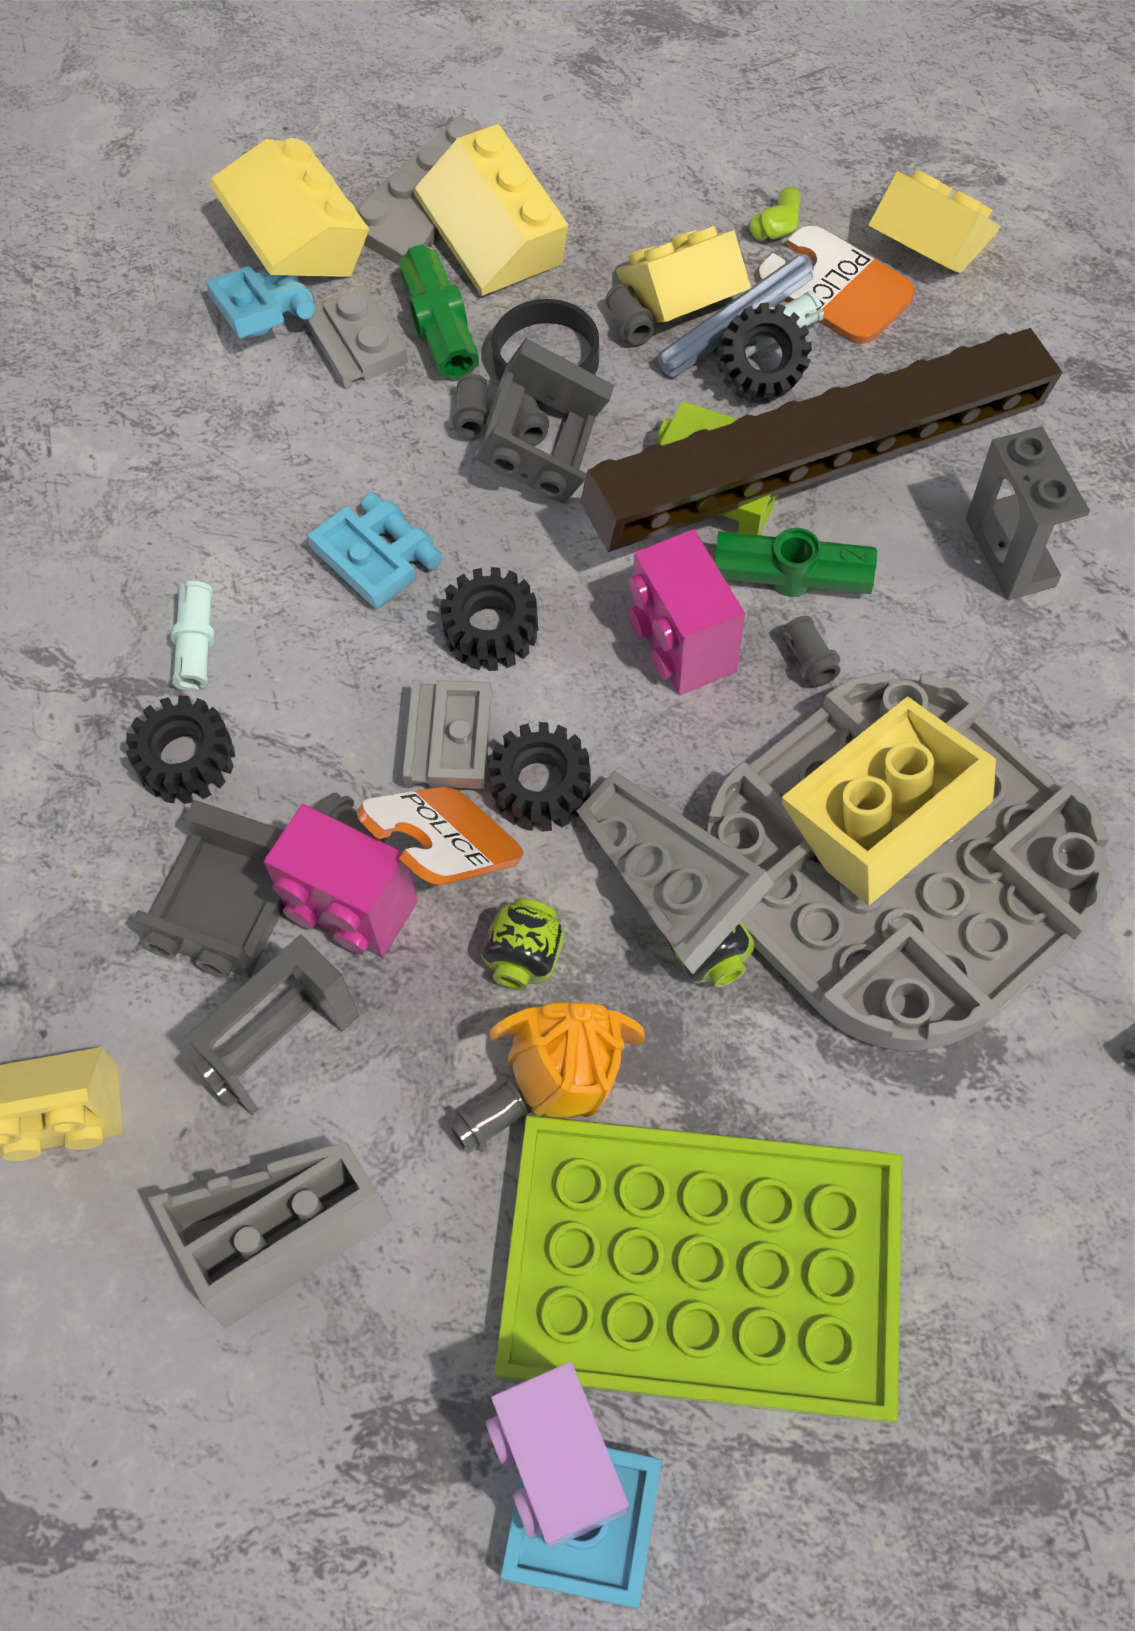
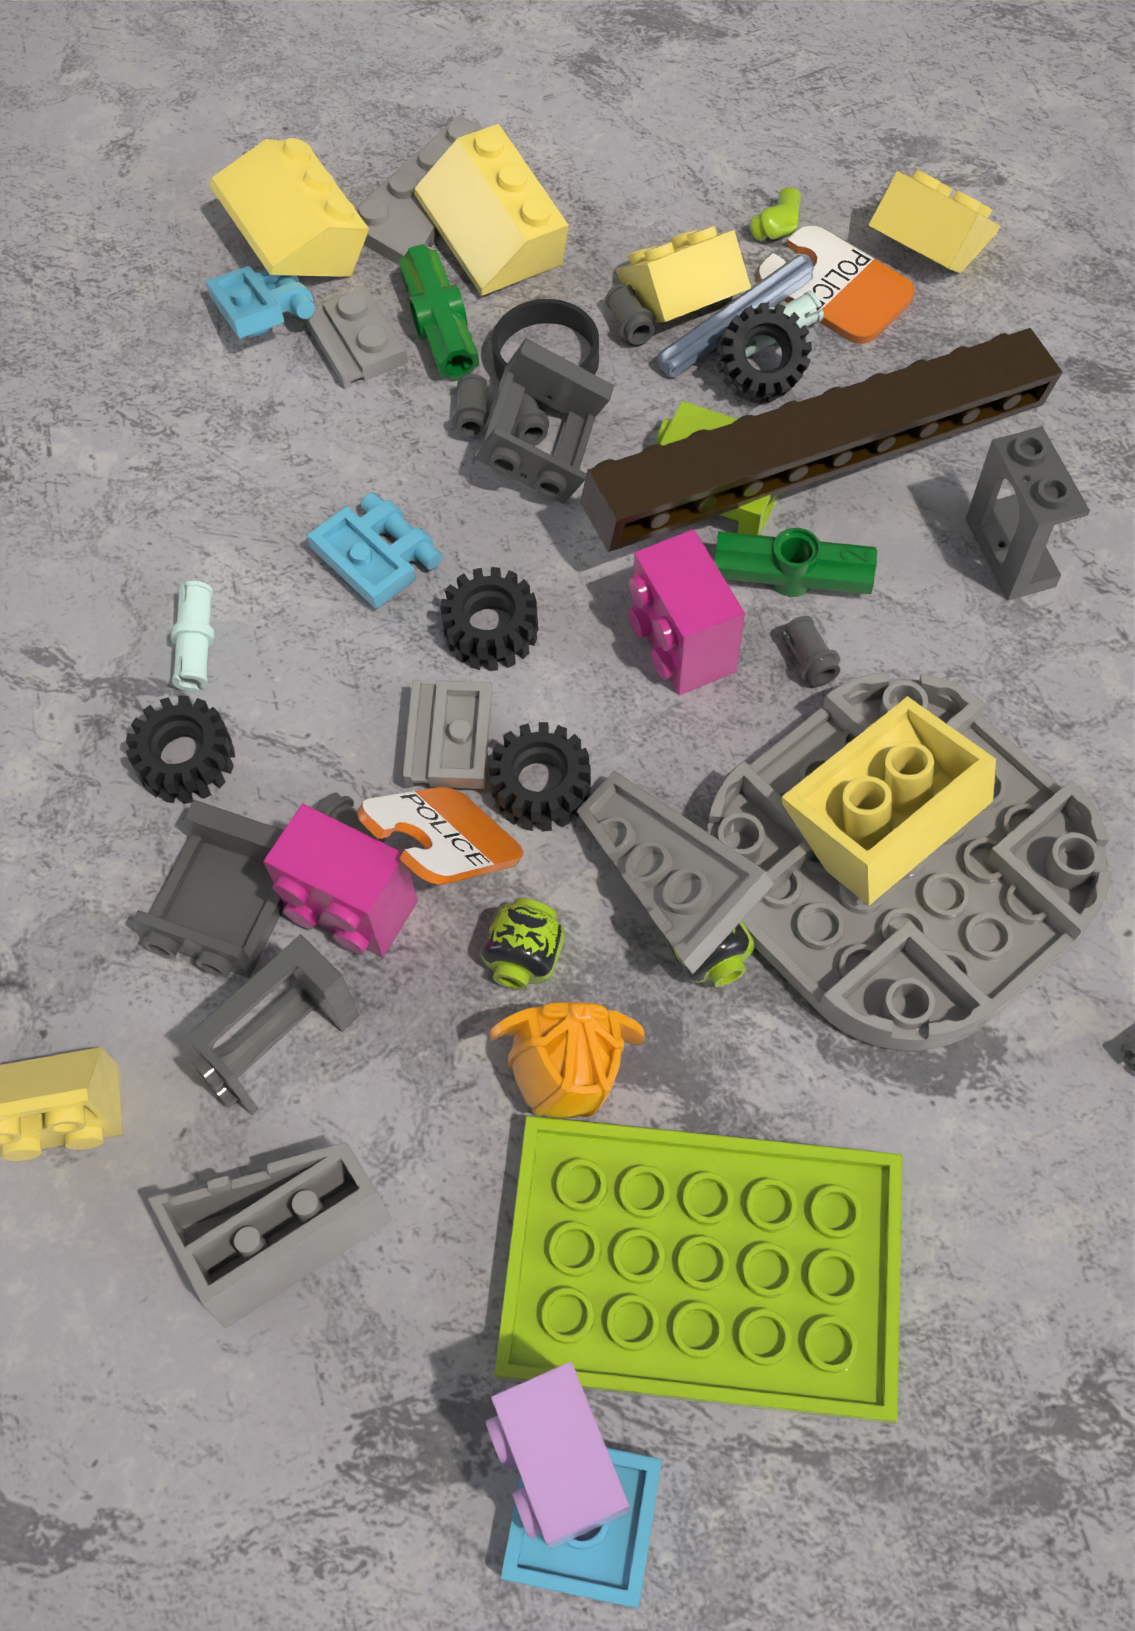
(488, 1117): dark grey pin -> none

